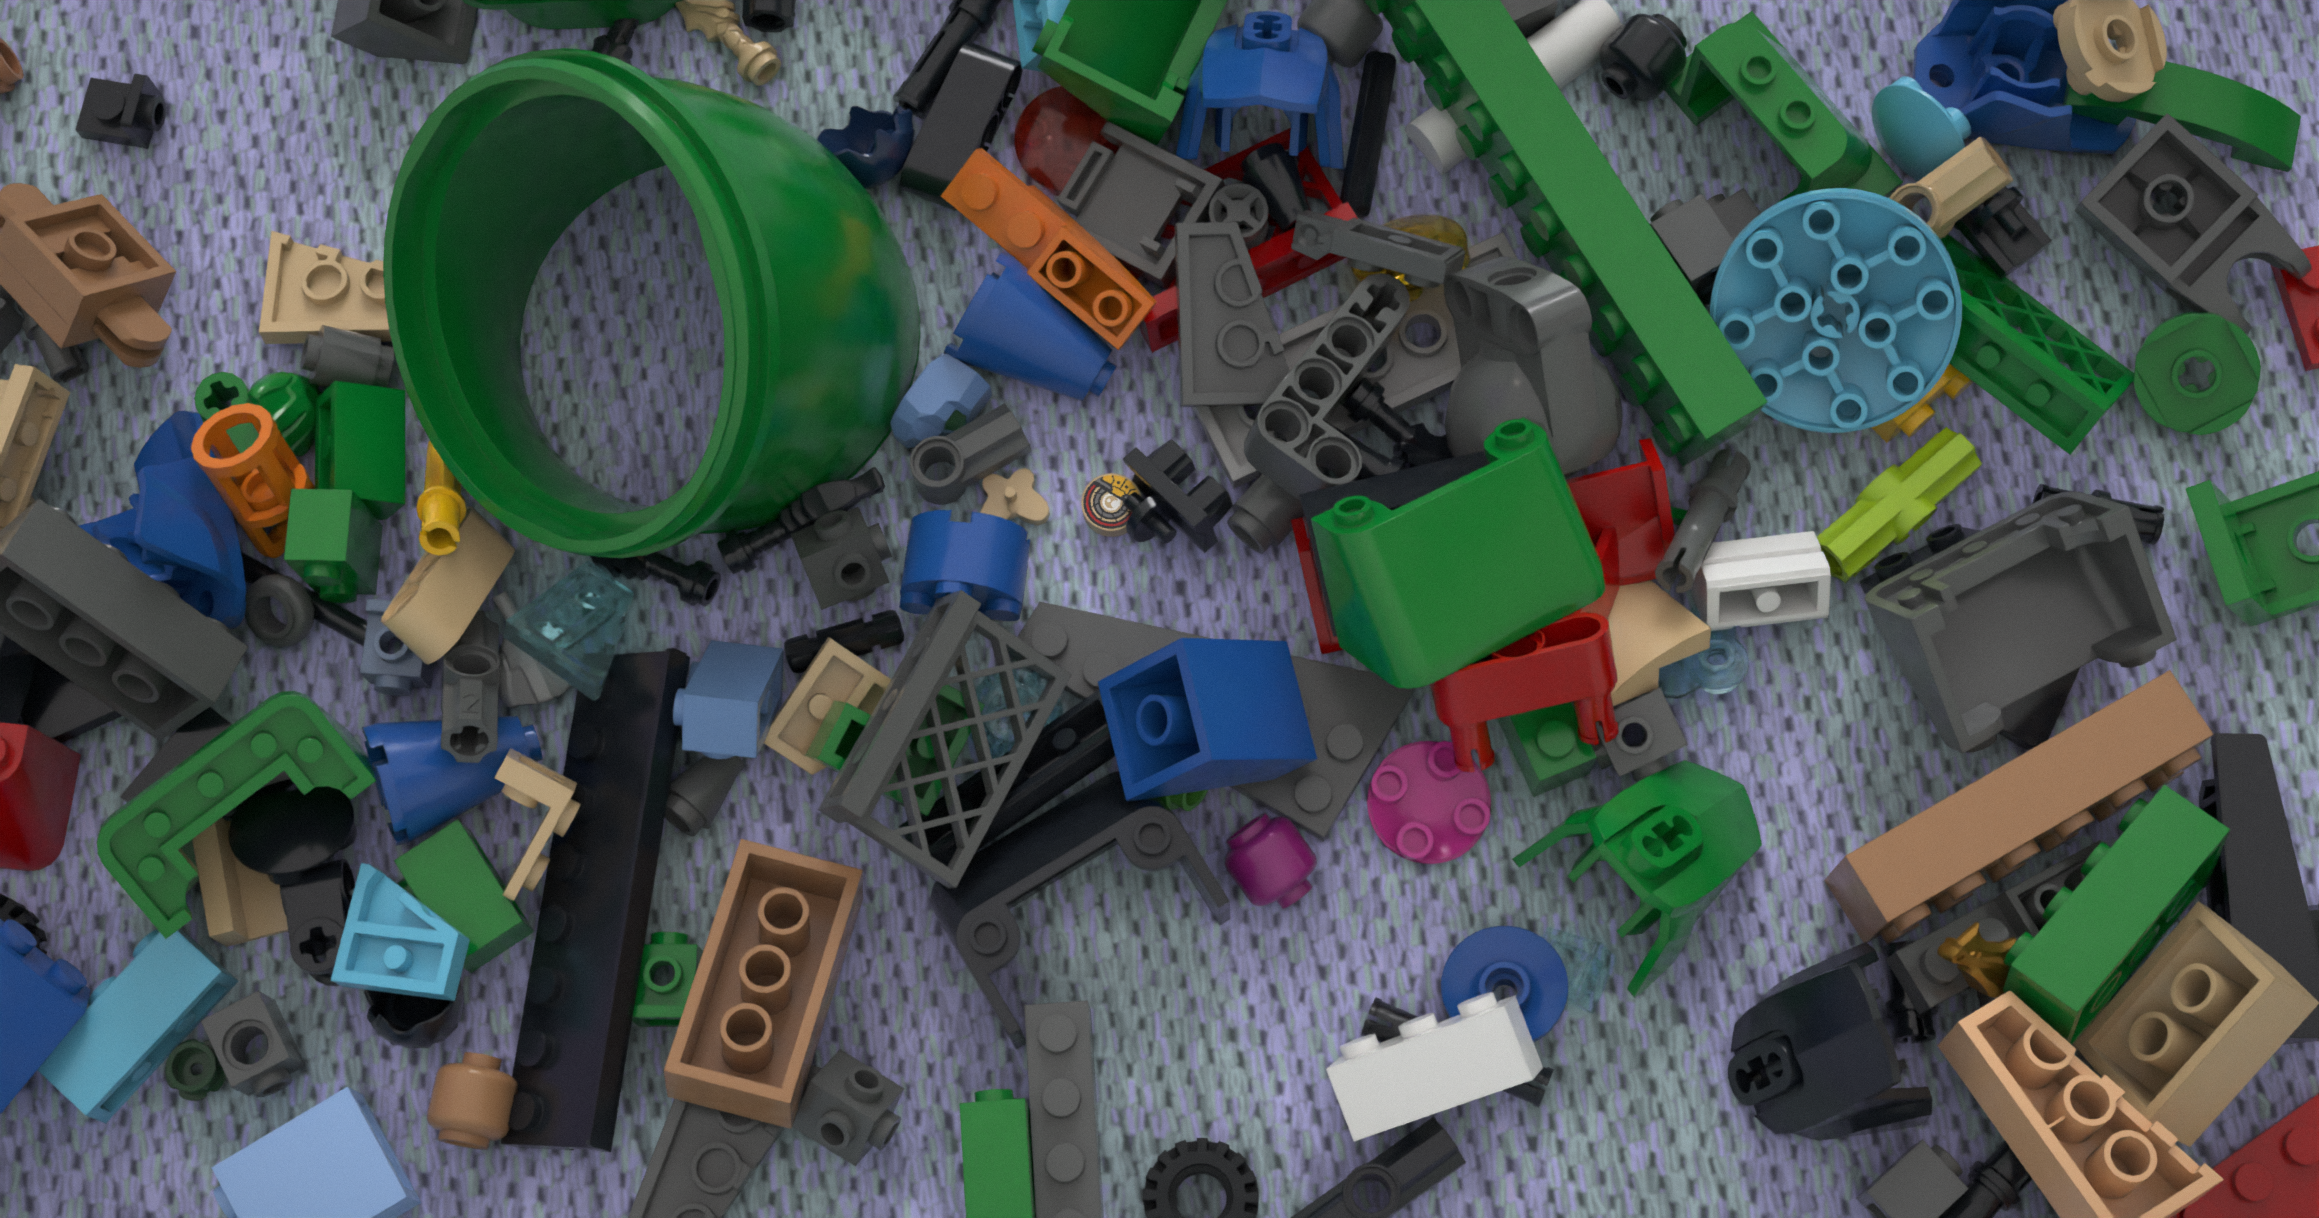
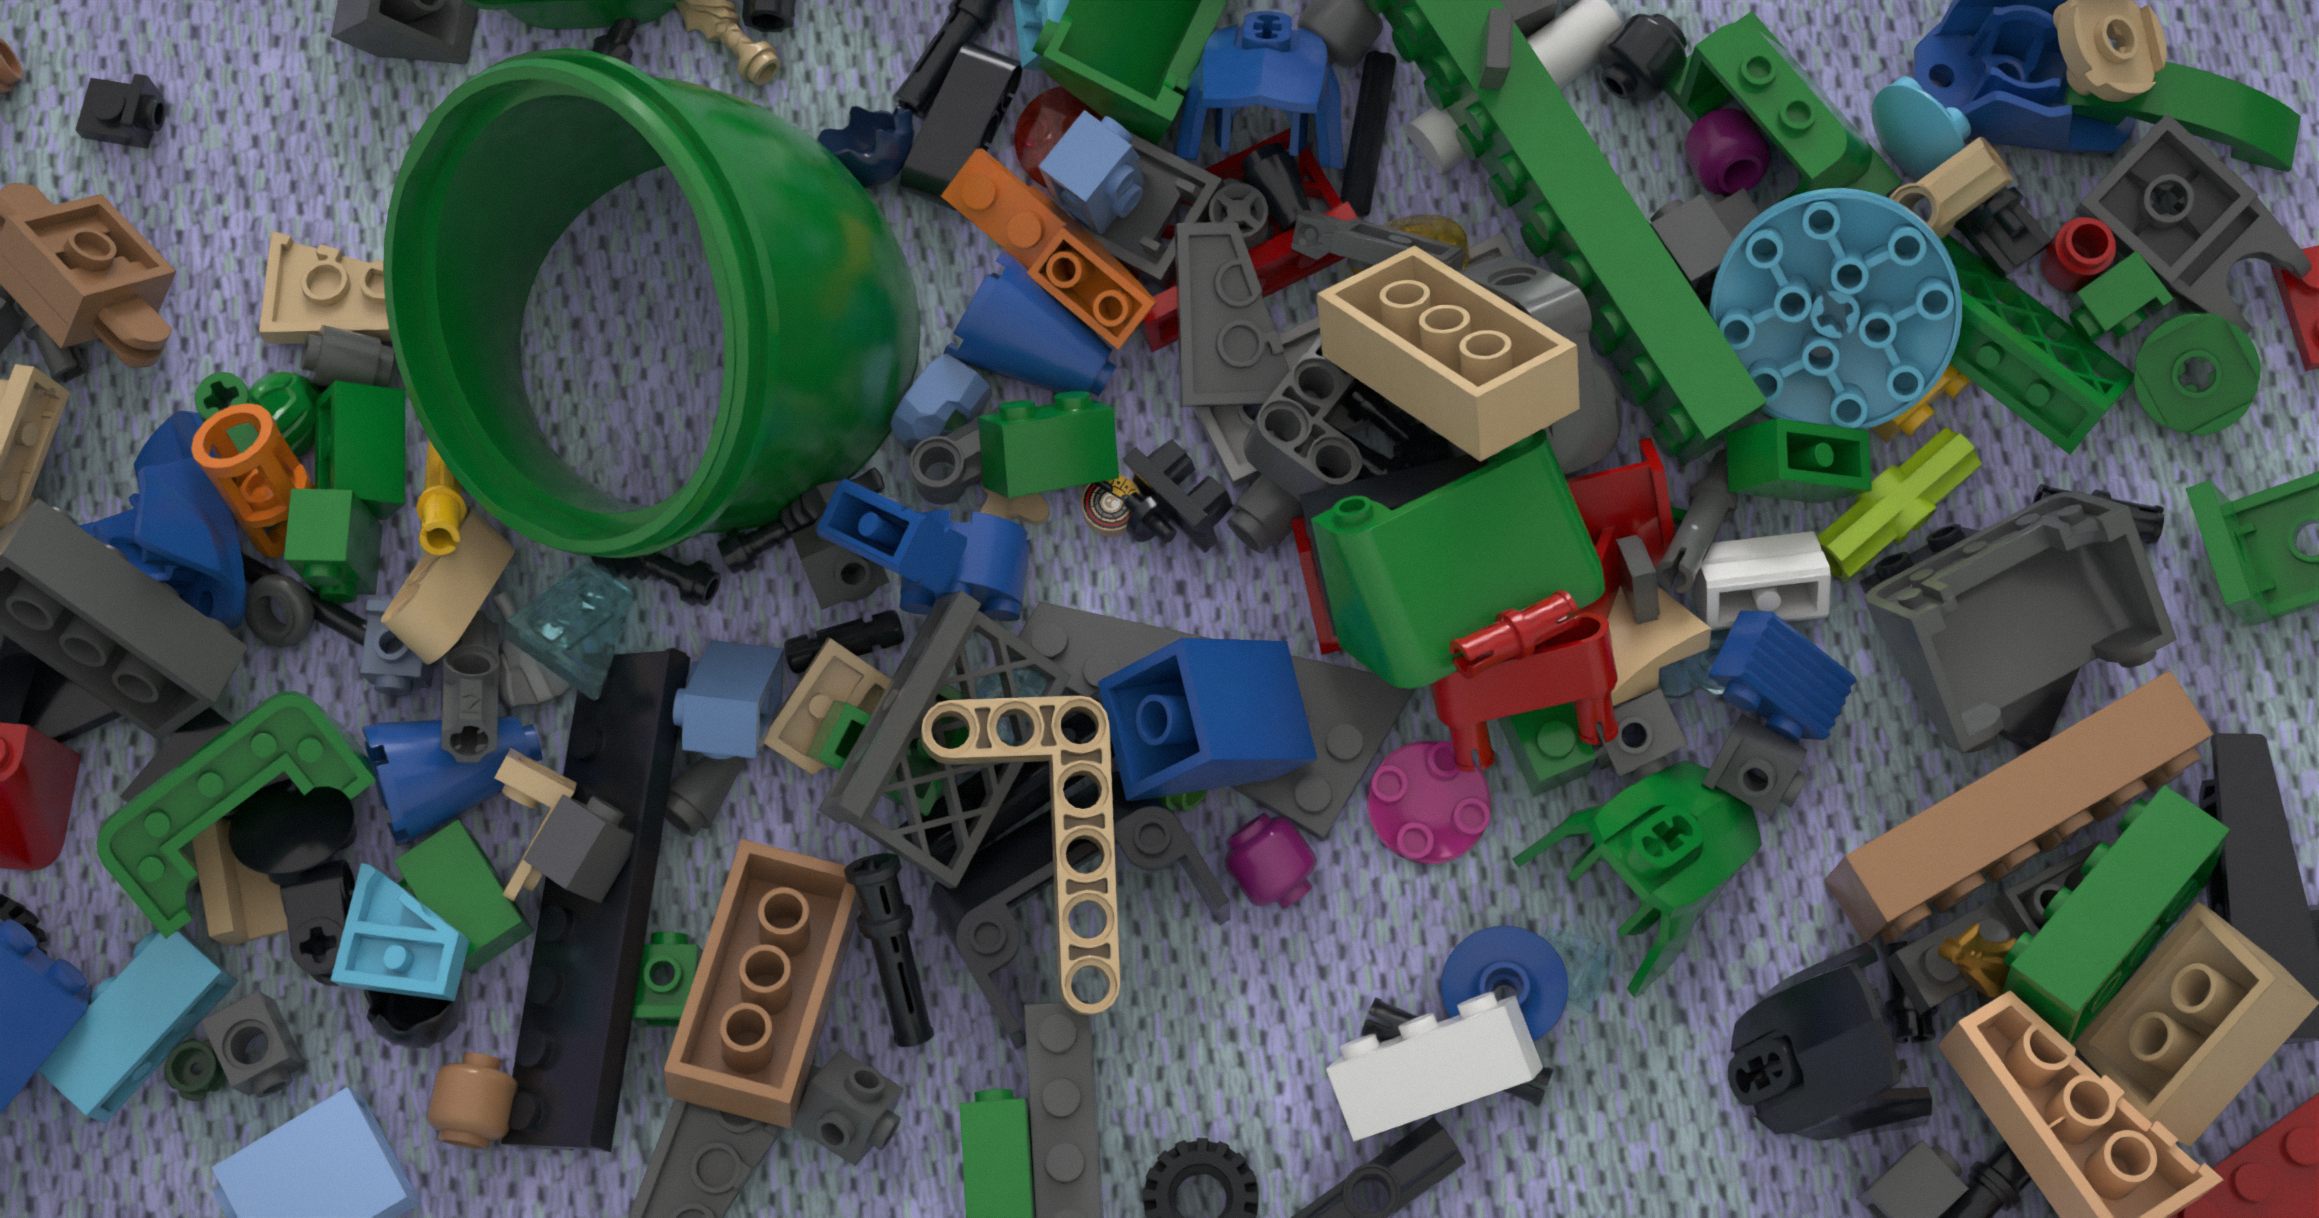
(582, 847): none -> dark grey brick
(886, 922): none -> black pin
(892, 535): none -> blue brick
(1048, 445): none -> green brick
(1068, 822): none -> tan beam
(1094, 172): none -> medium blue brick
(1449, 352): none -> tan brick
(1496, 48): none -> dark grey tile
(1514, 634): none -> red pin
(1638, 579): none -> dark grey tile
(1727, 151): none -> magenta head
(1758, 747): none -> dark grey brick
(1781, 677): none -> blue brick
(1798, 461): none -> green brick
(2078, 254): none -> red brick
(2117, 300): none -> green brick

